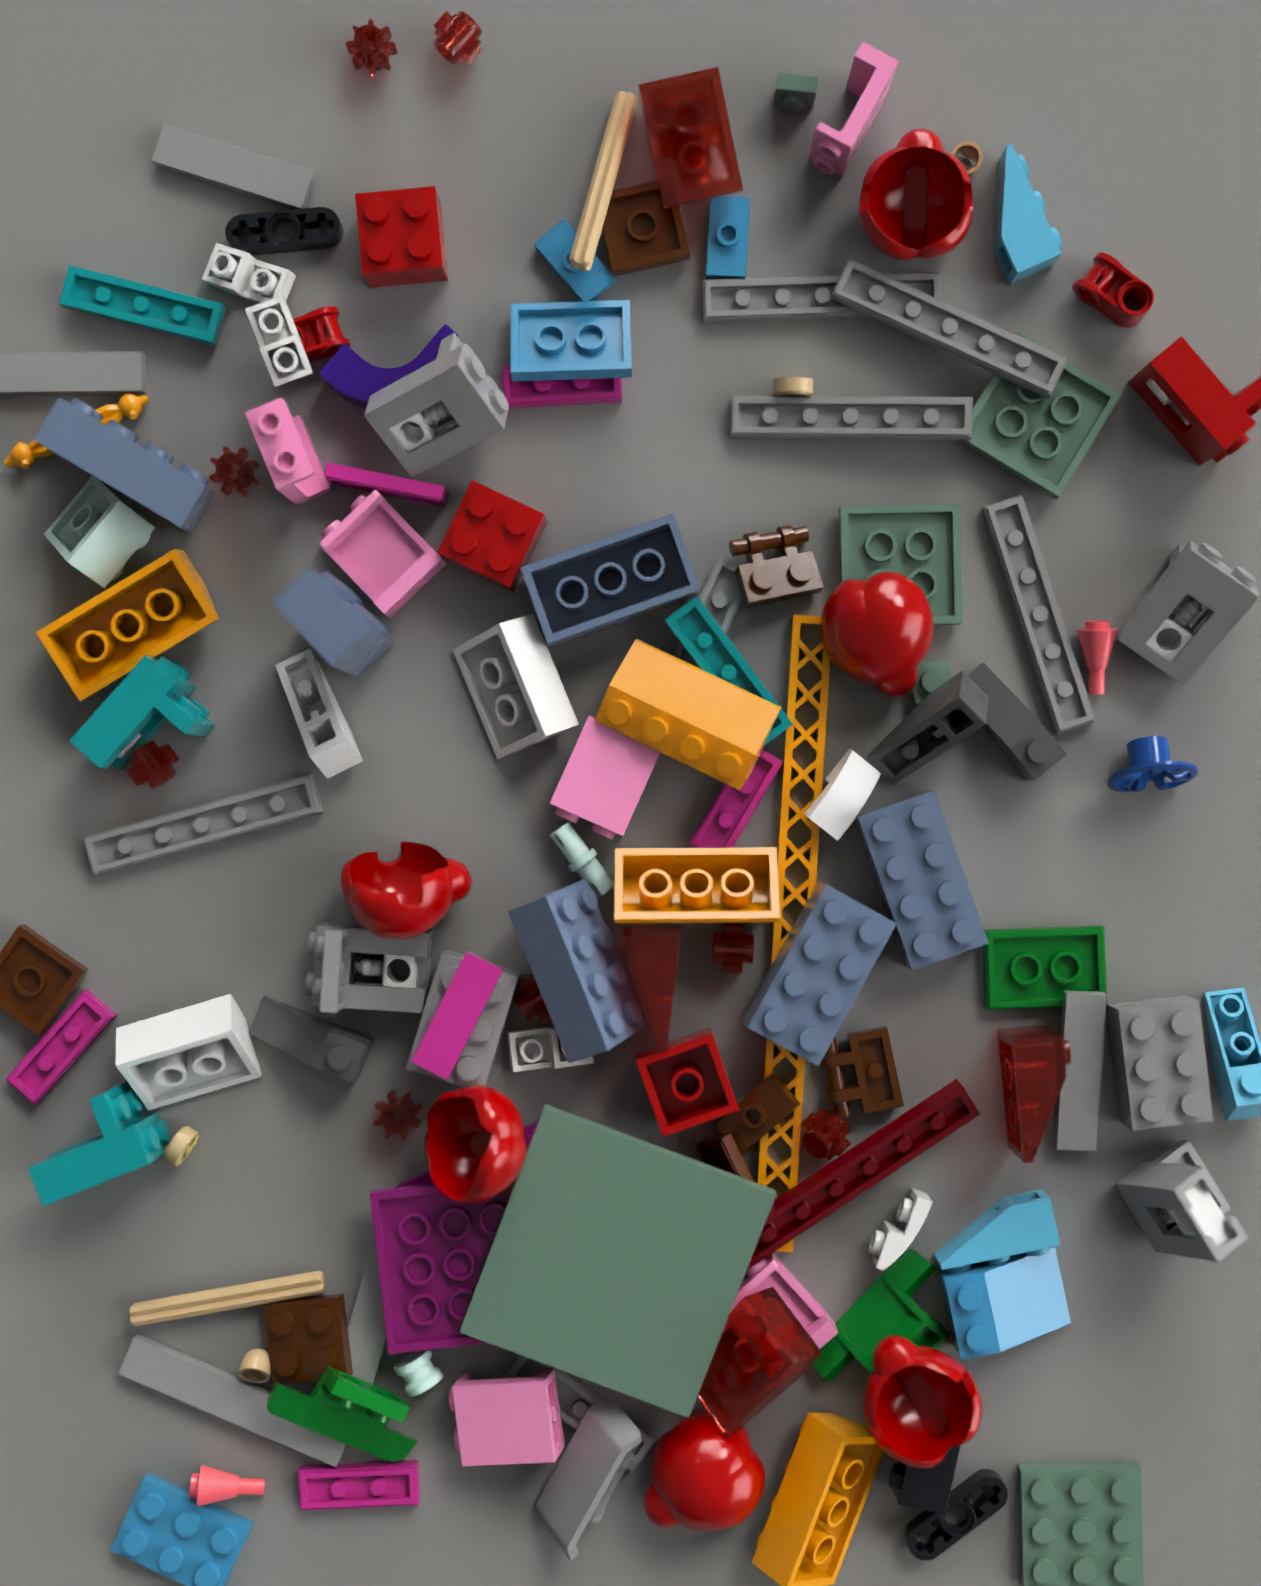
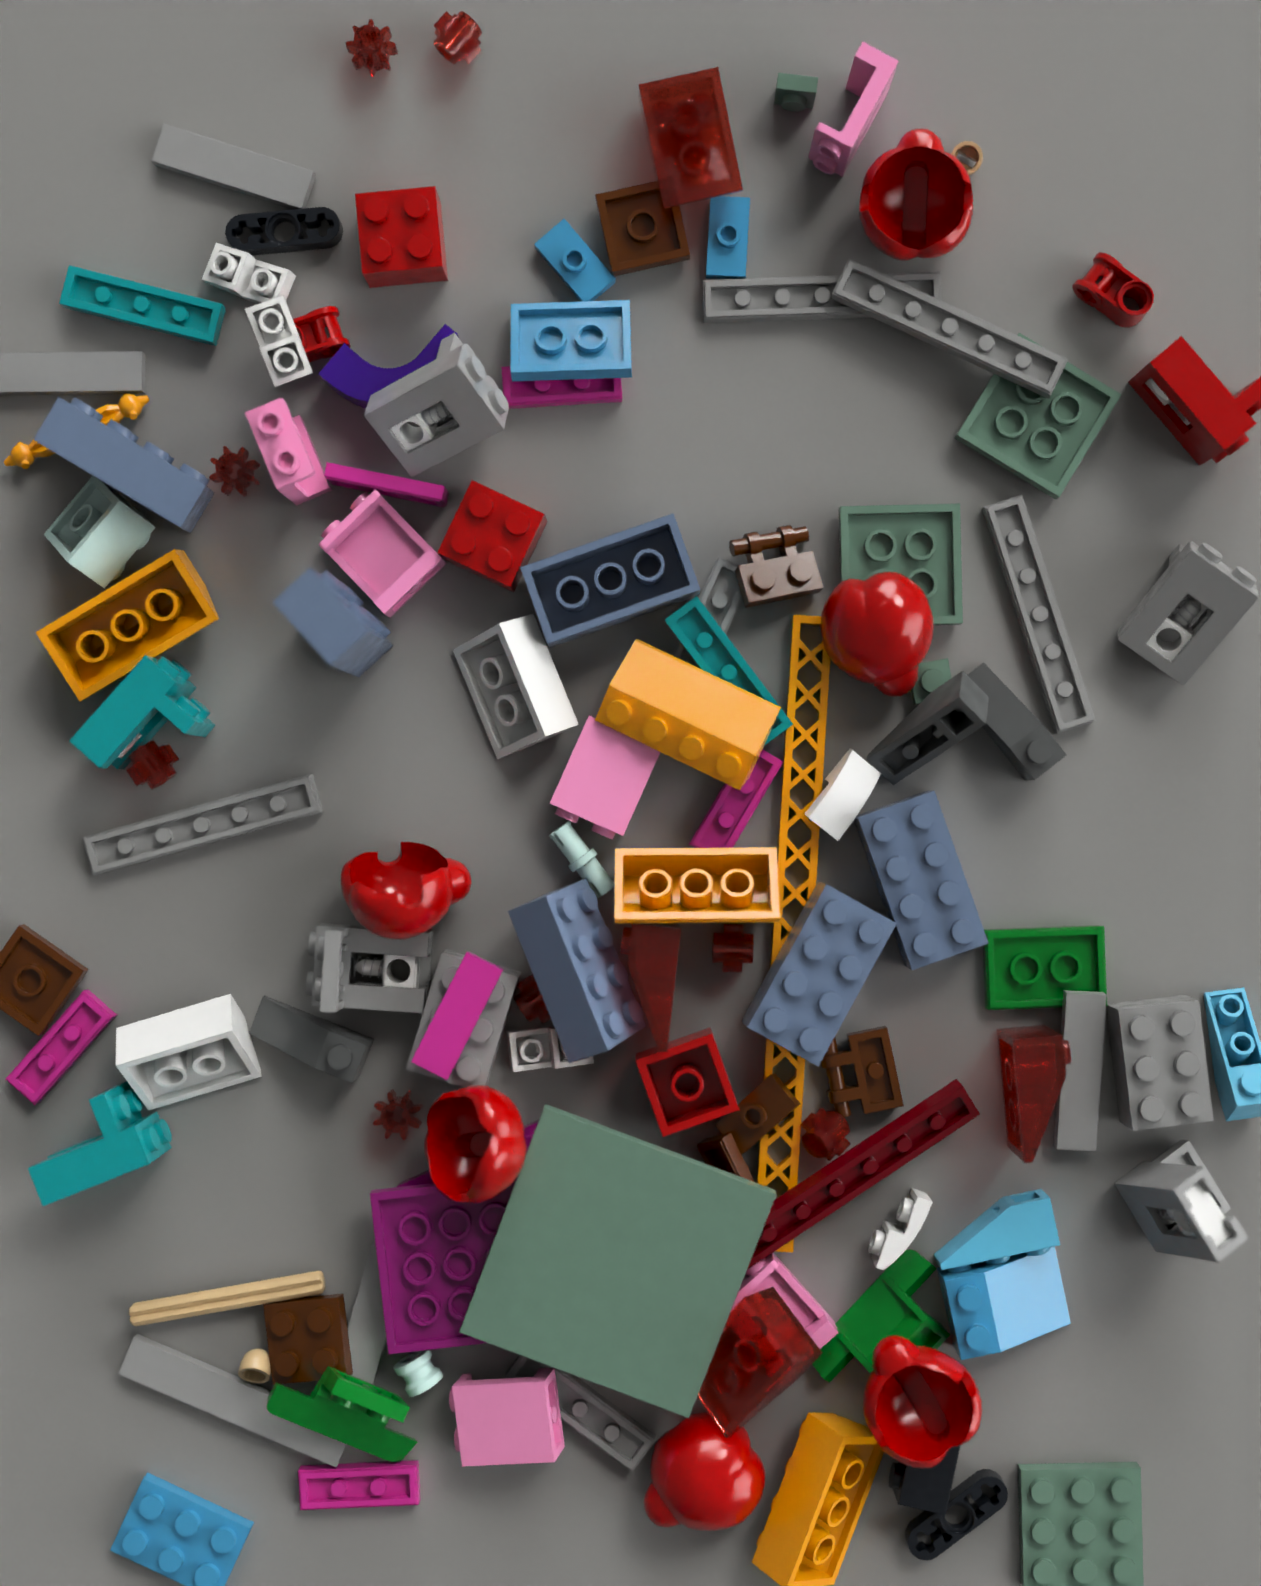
(181, 1145): tan tile -> none
(217, 1485): coral cone -> none
(318, 714): white slope -> none
(588, 1473): light grey piece -> none
(602, 181): tan axle -> none
(793, 386): tan tile -> none
(851, 417): light grey tile -> none
(1021, 231): medium azure slope -> none
(1097, 644): coral cone -> none
(1150, 761): blue wheel -> none

